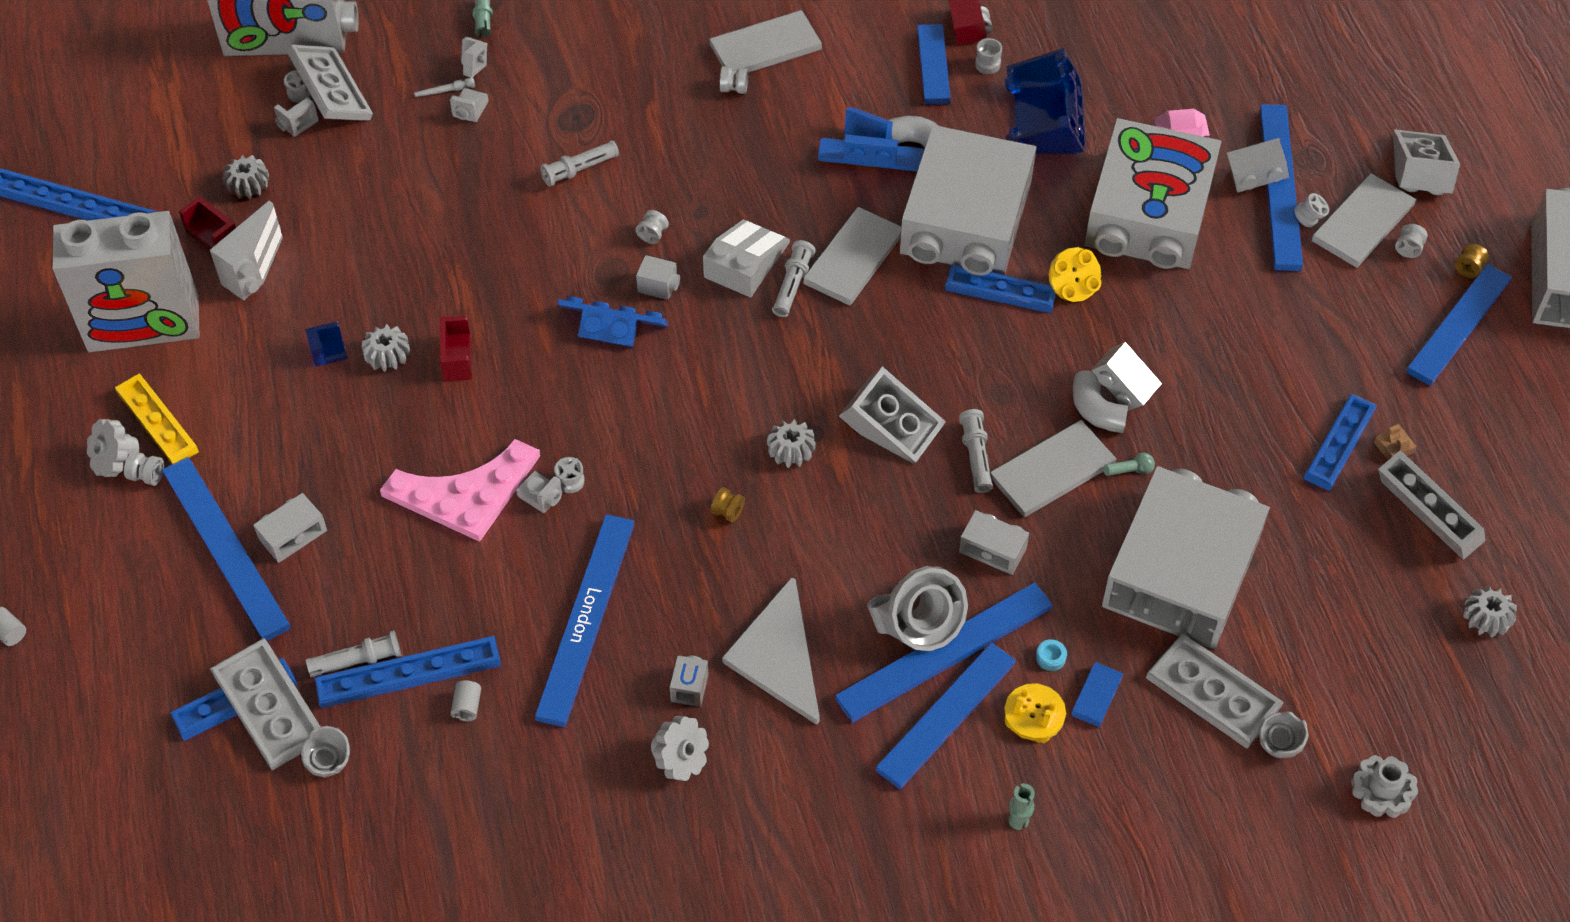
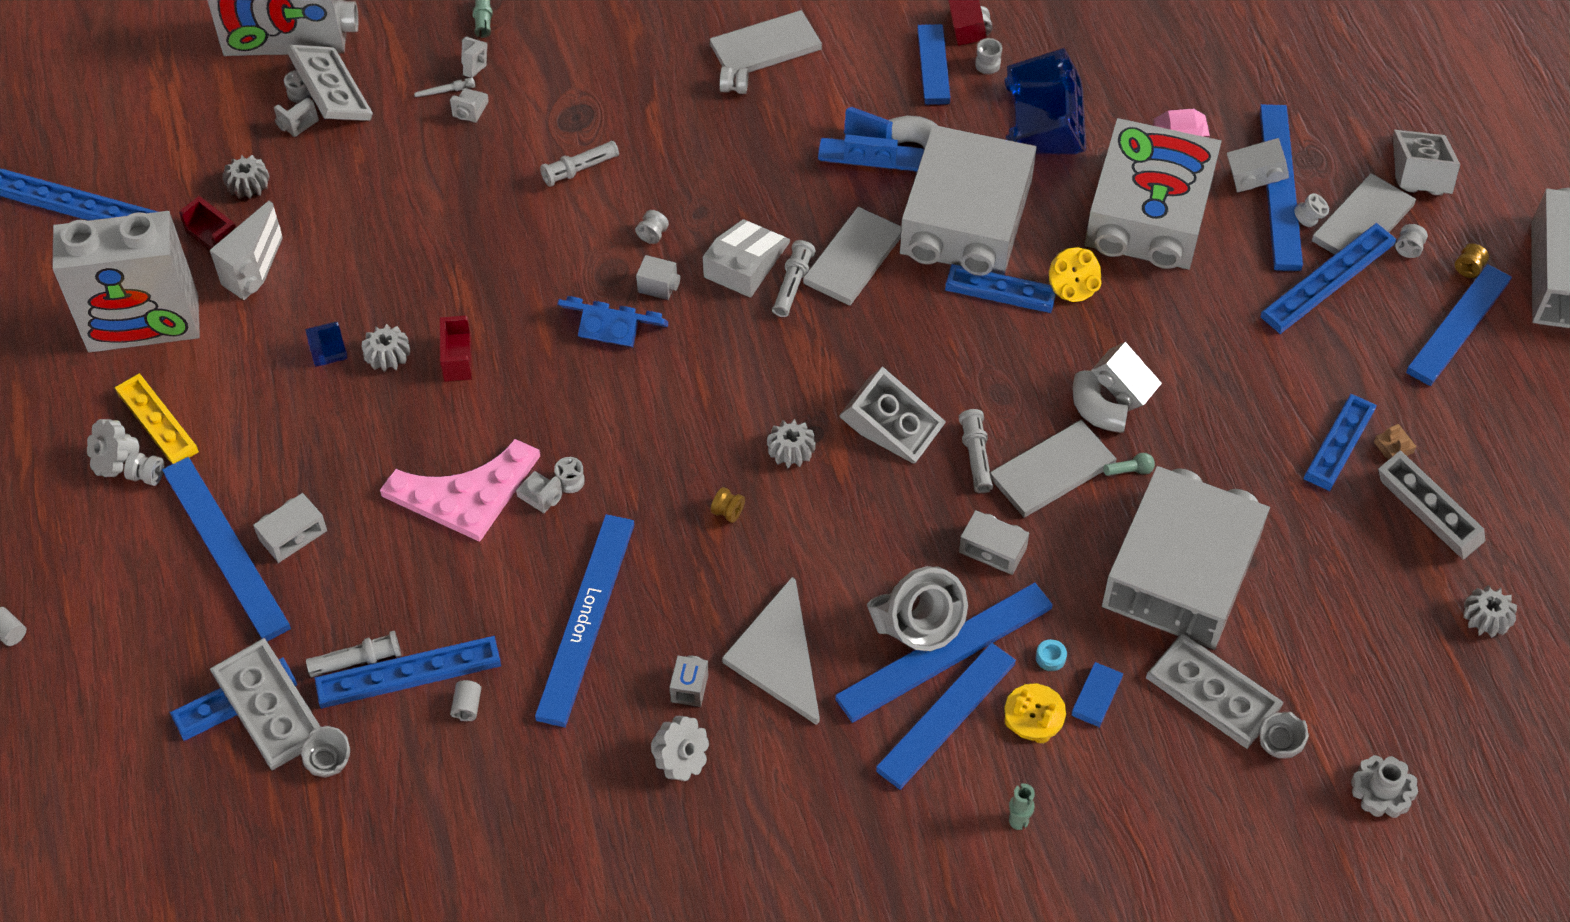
(1328, 278): none -> blue tile

